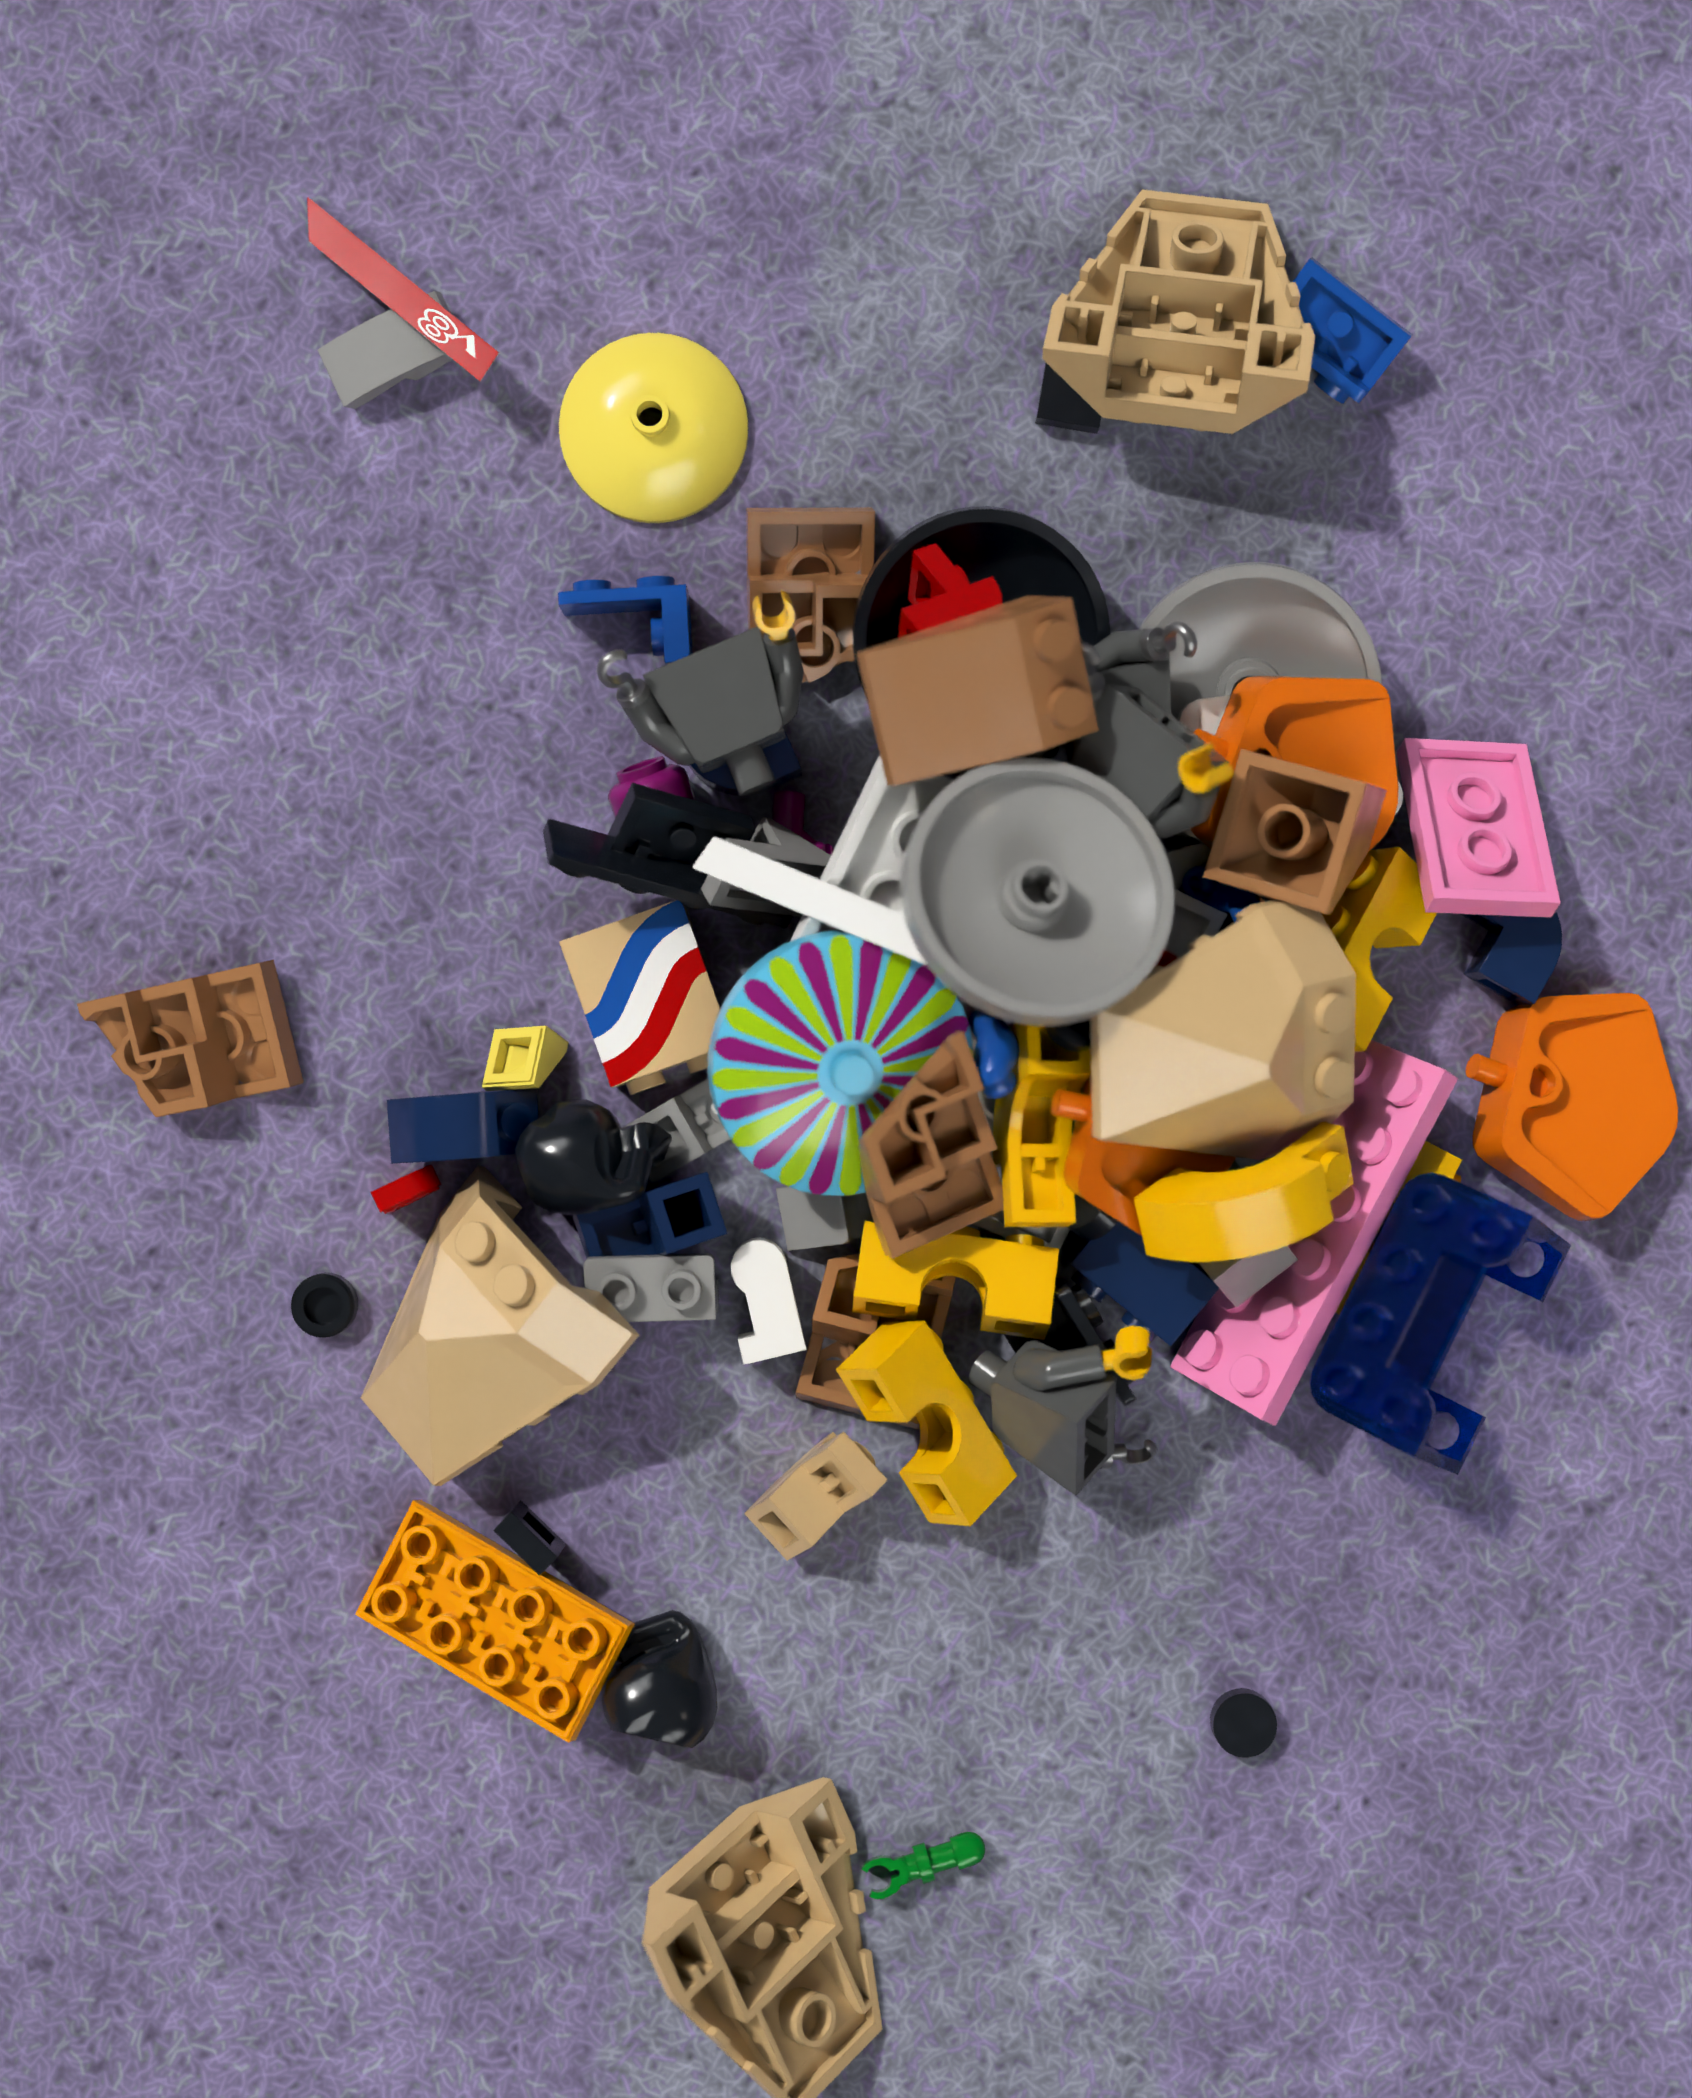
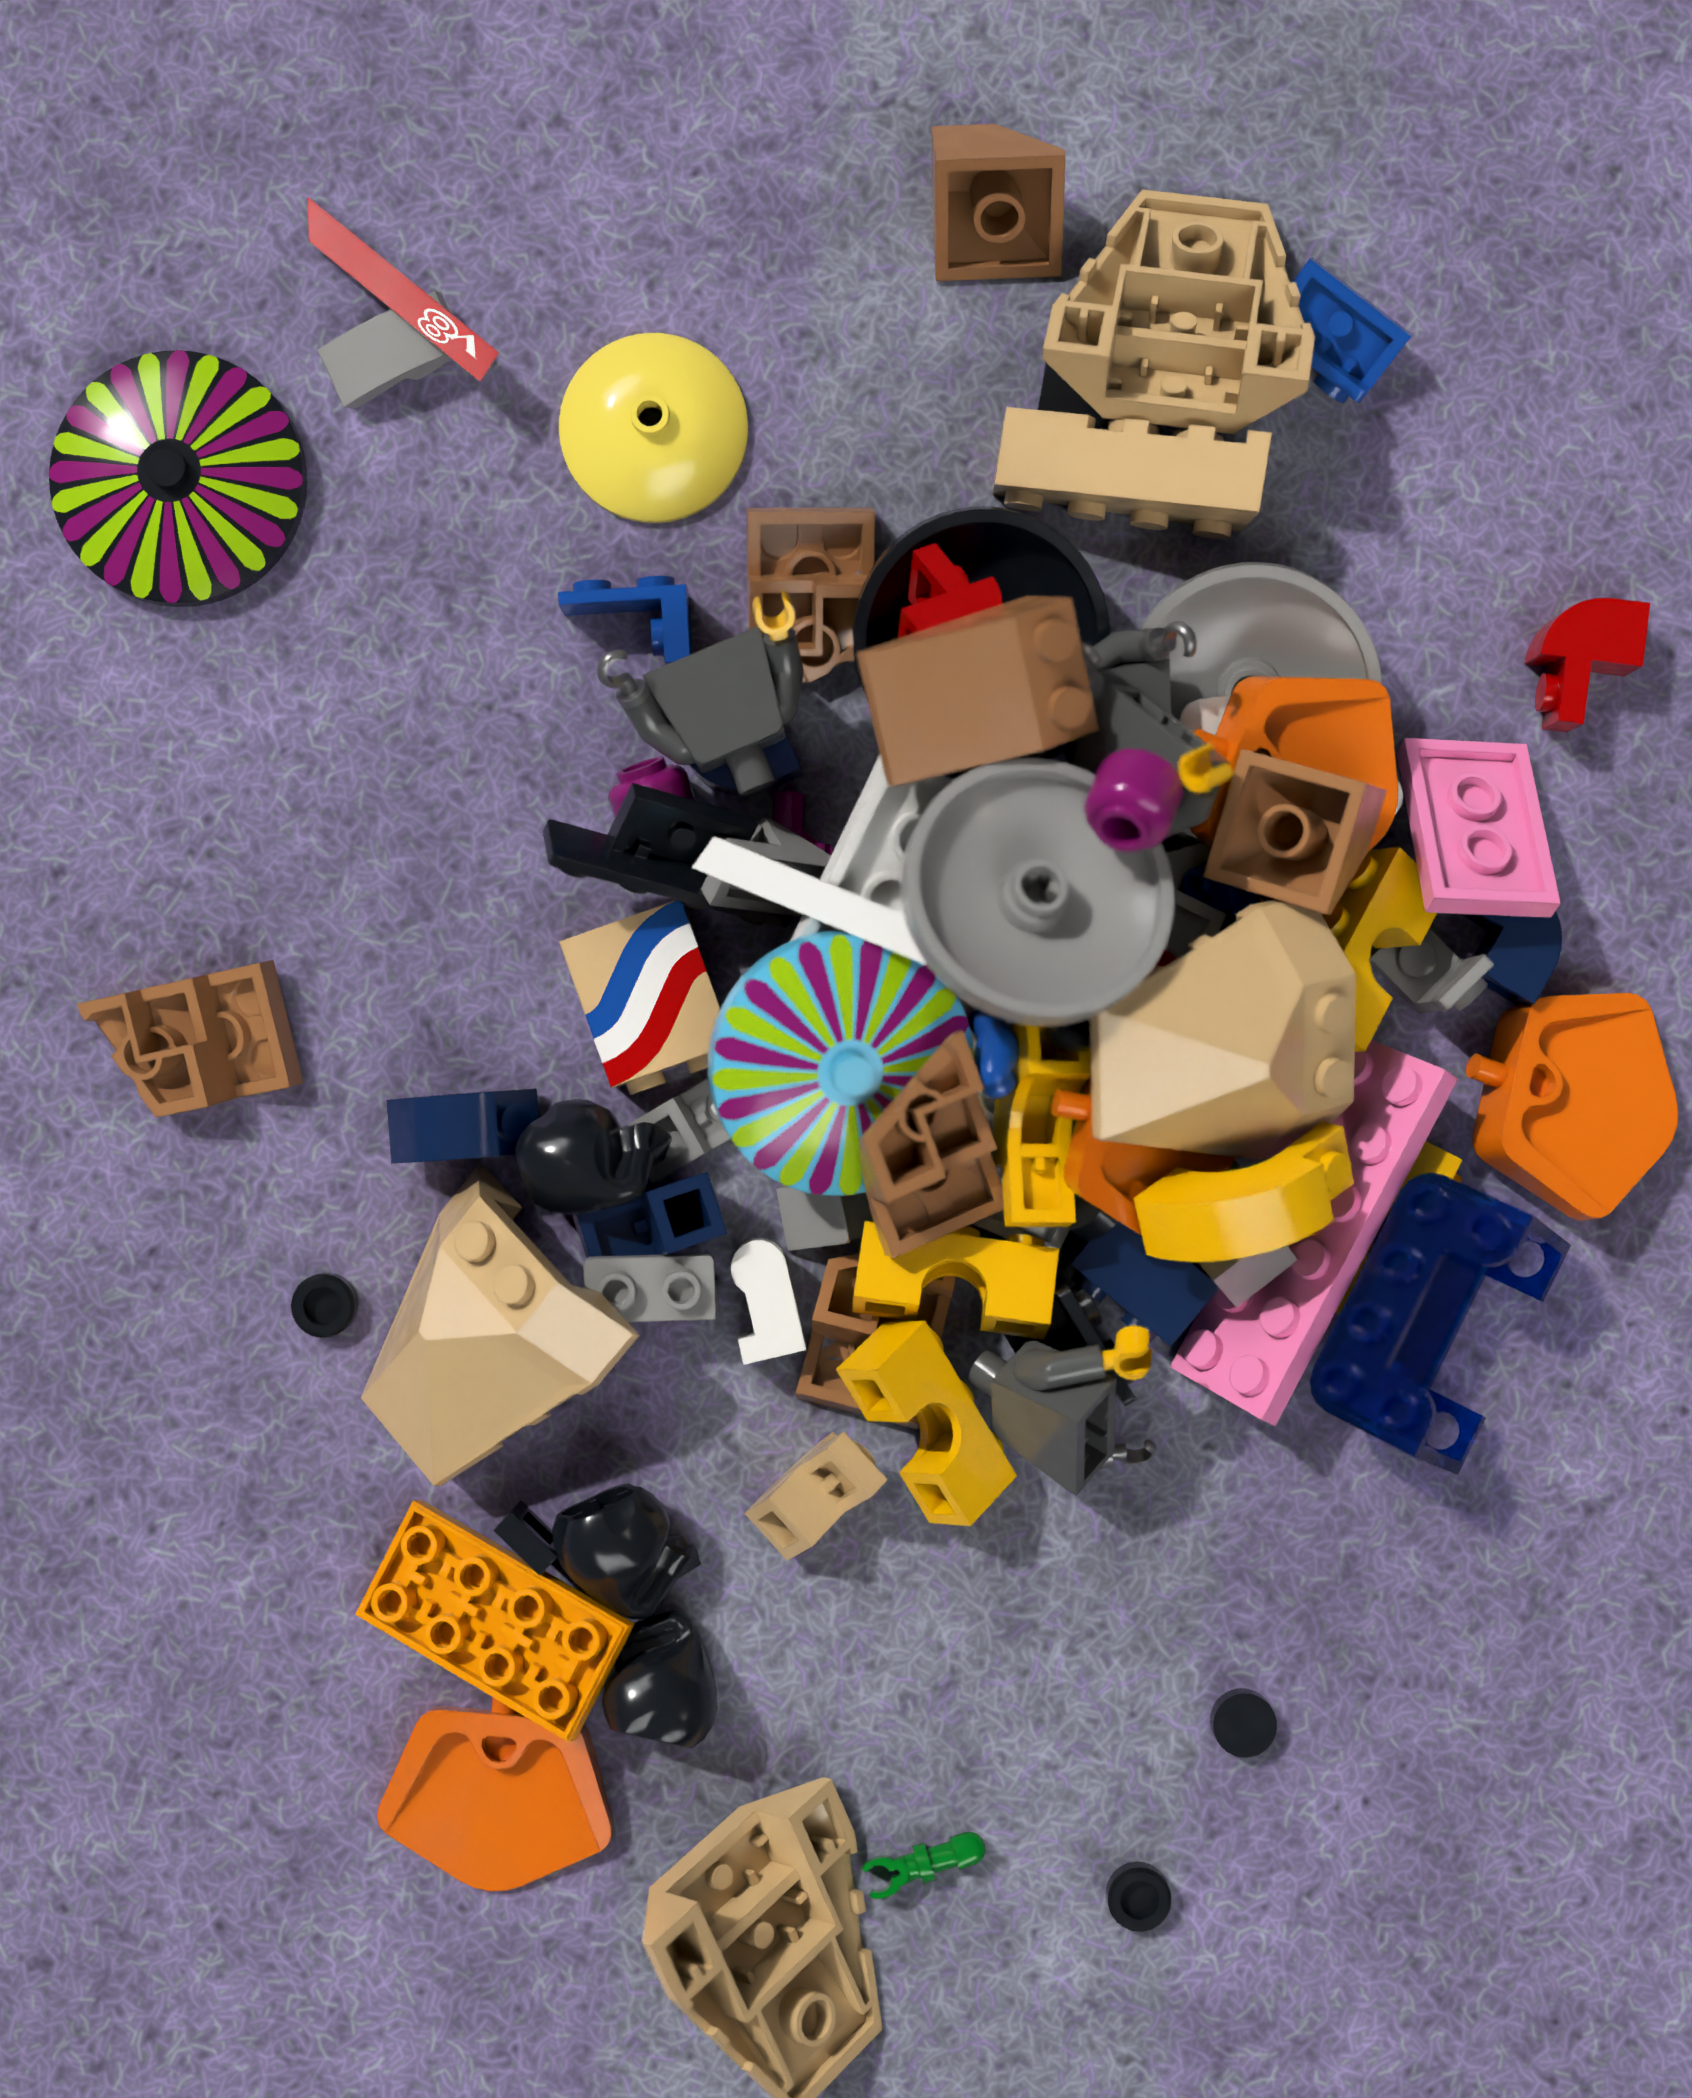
(178, 478): none -> dish
(406, 1190): red tile -> none
(496, 1797): none -> orange animal
(522, 1057): light yellow slope -> none
(622, 1549): none -> black piece
(996, 203): none -> medium nougat slope
(1131, 471): none -> tan wedge
(1133, 800): none -> magenta head
(1138, 1896): none -> black tile
(1432, 974): none -> light grey bracket
(1586, 638): none -> red brick

